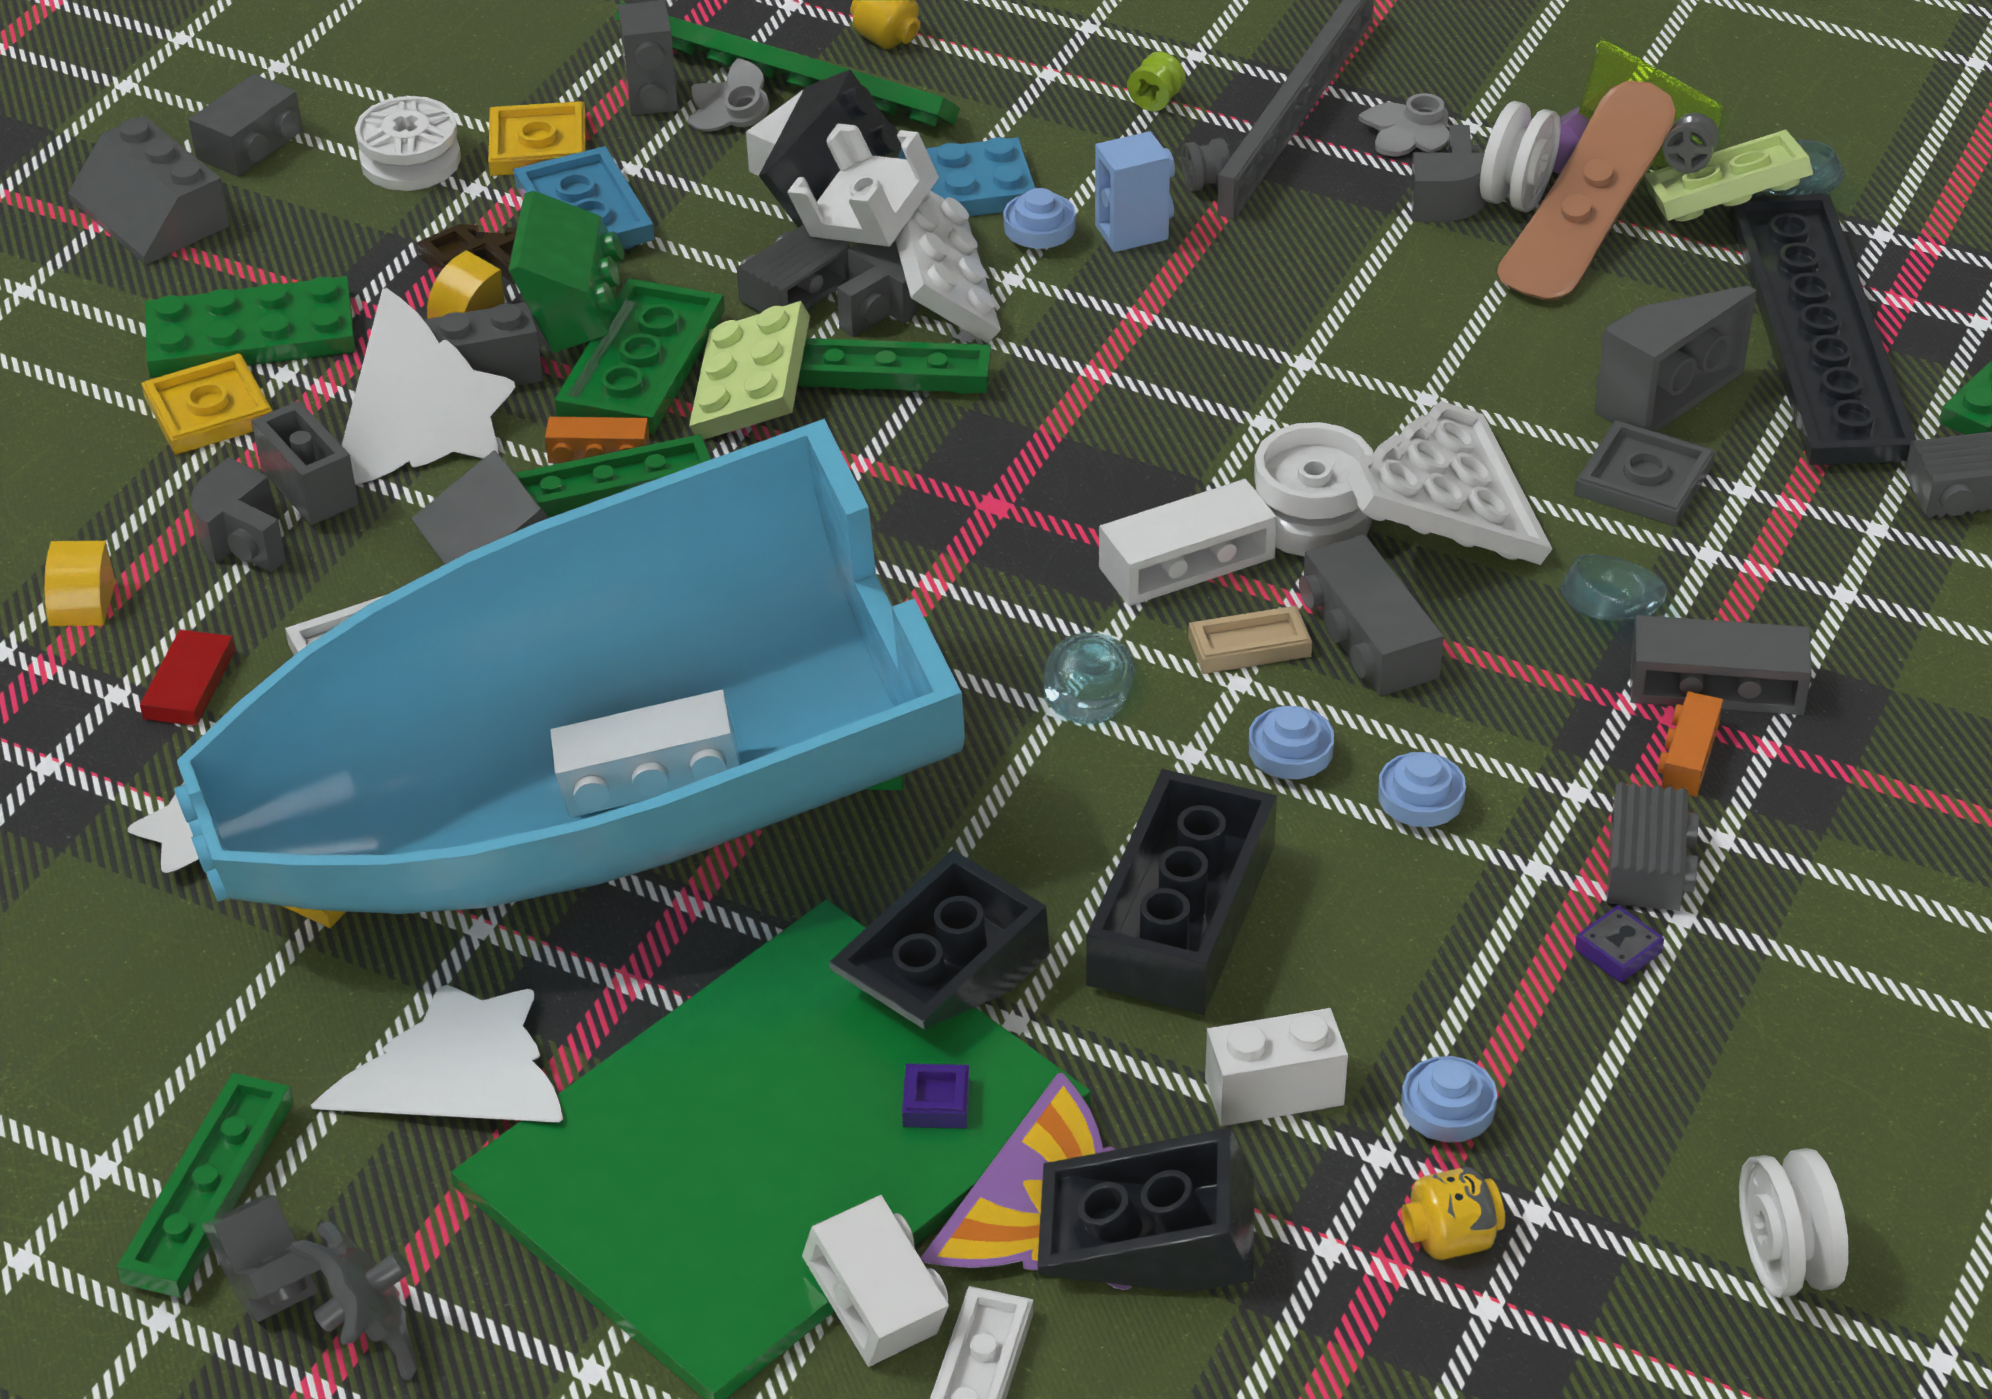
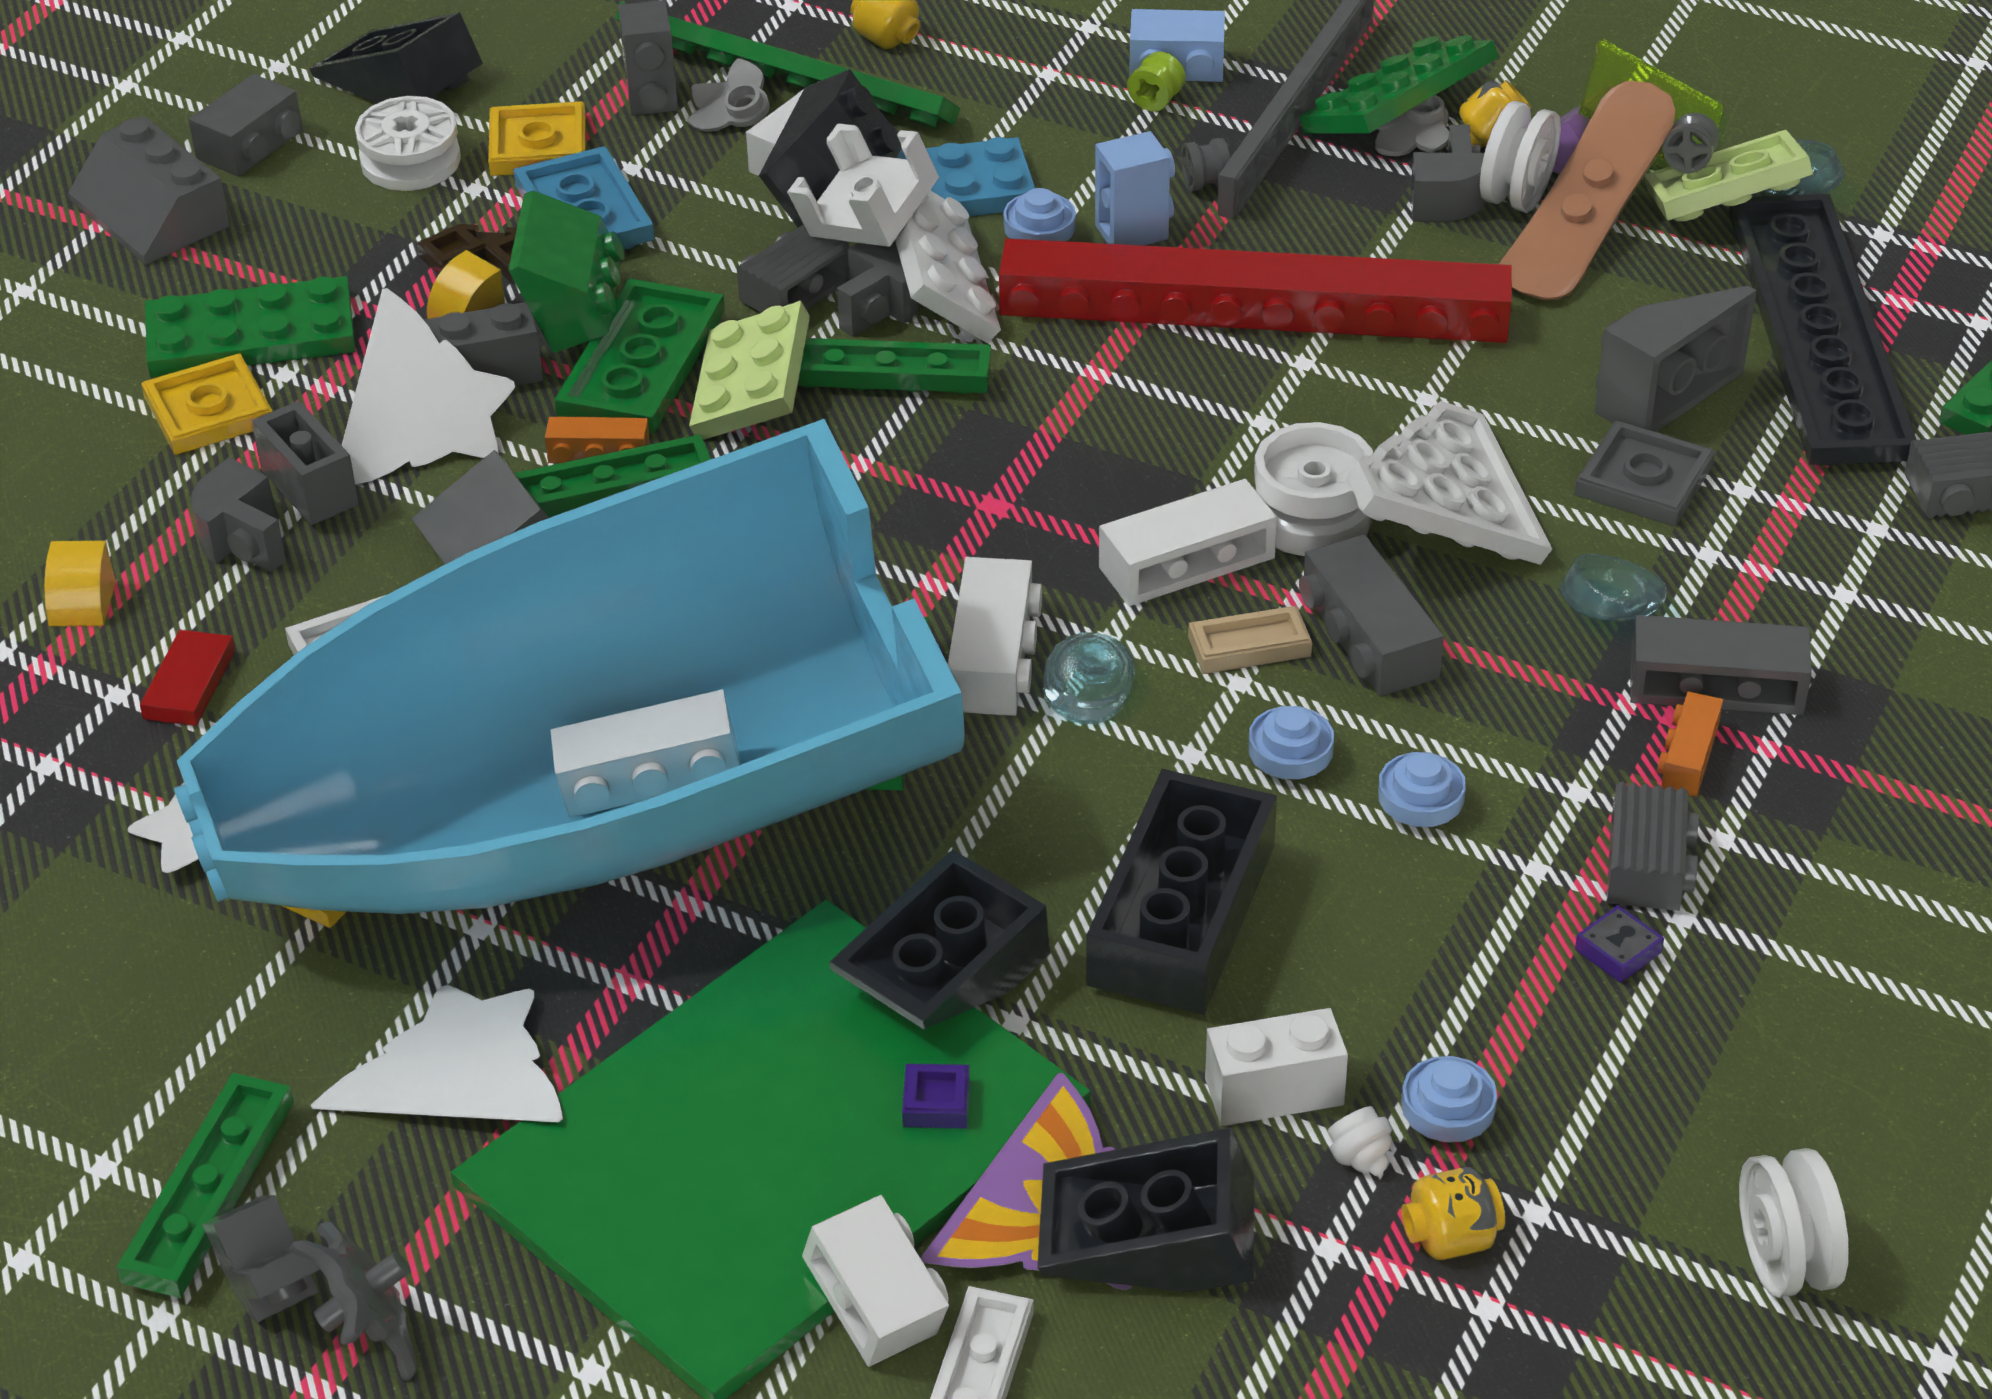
(404, 60): none -> black slope
(994, 634): none -> white brick
(1188, 35): none -> light blue brick
(1256, 290): none -> red brick
(1362, 1141): none -> white plate
(1398, 85): none -> green plate
(1485, 106): none -> yellow head

